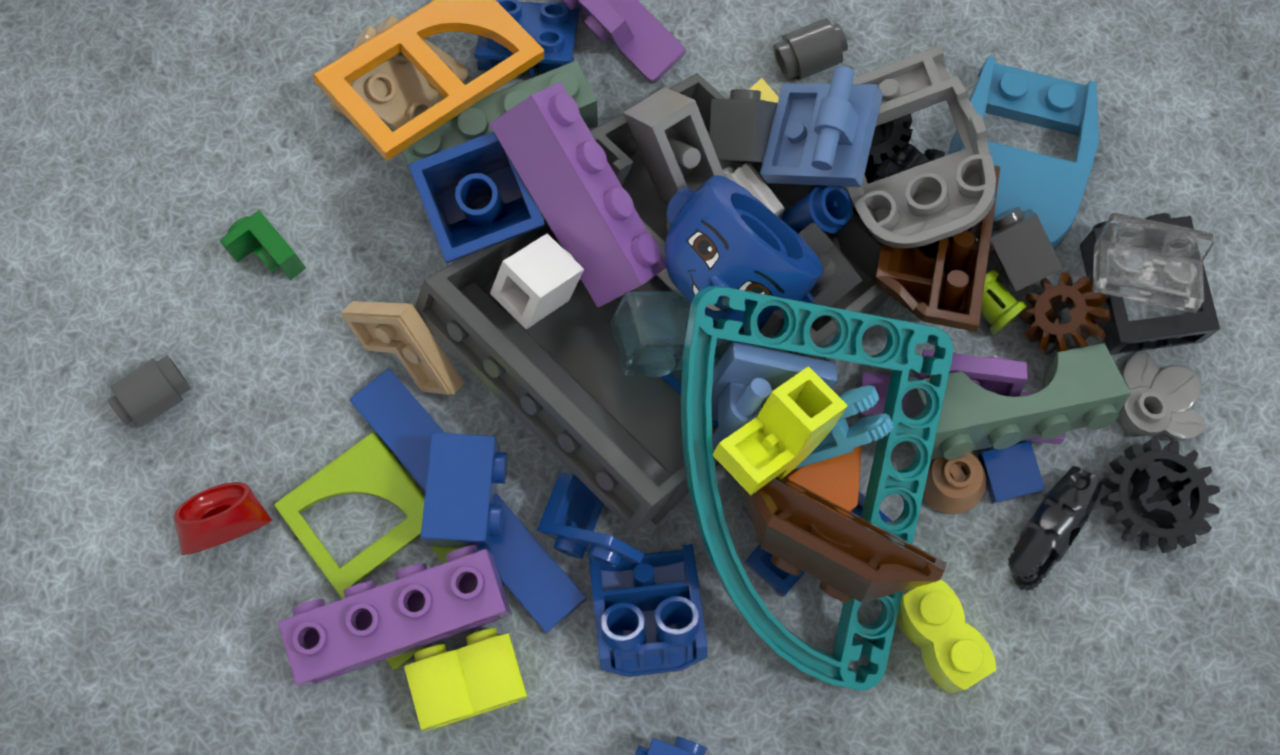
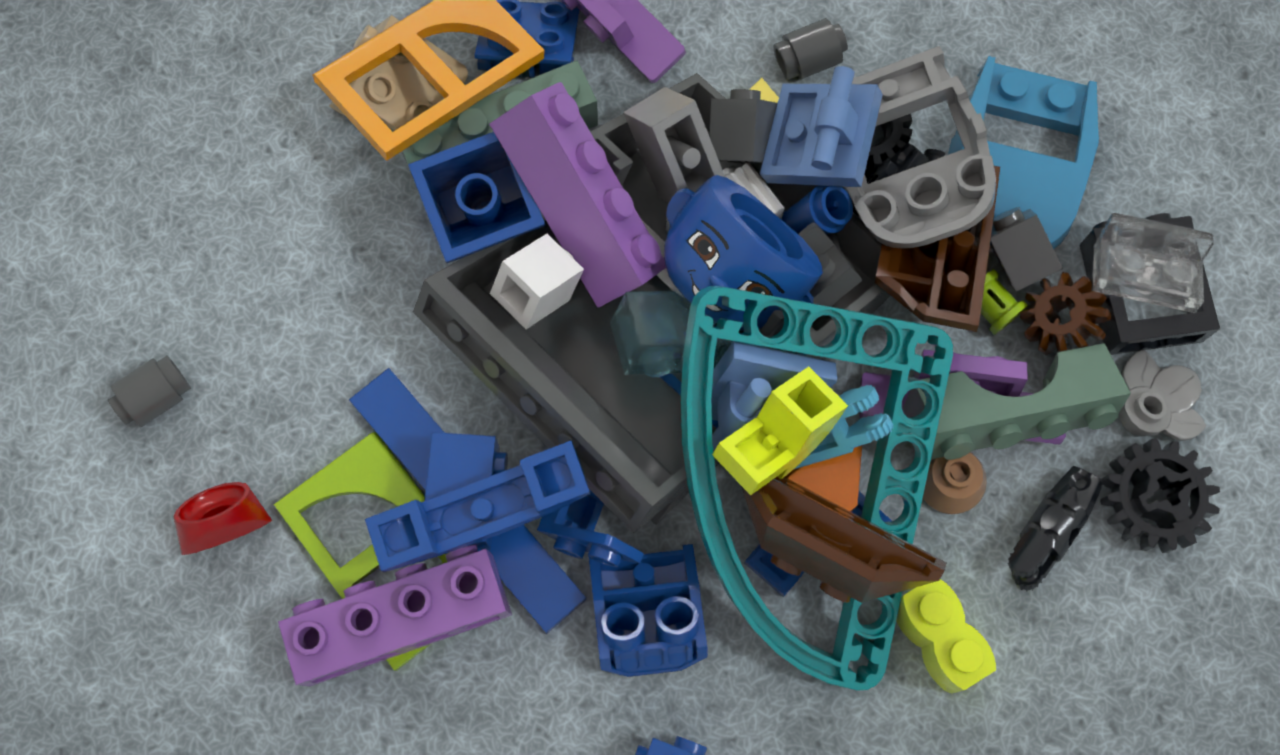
(259, 235): green bracket -> none
(402, 331): tan tile -> none
(464, 680): neon yellow brick -> none
(478, 509): none -> blue slope
(1012, 472): blue tile -> none

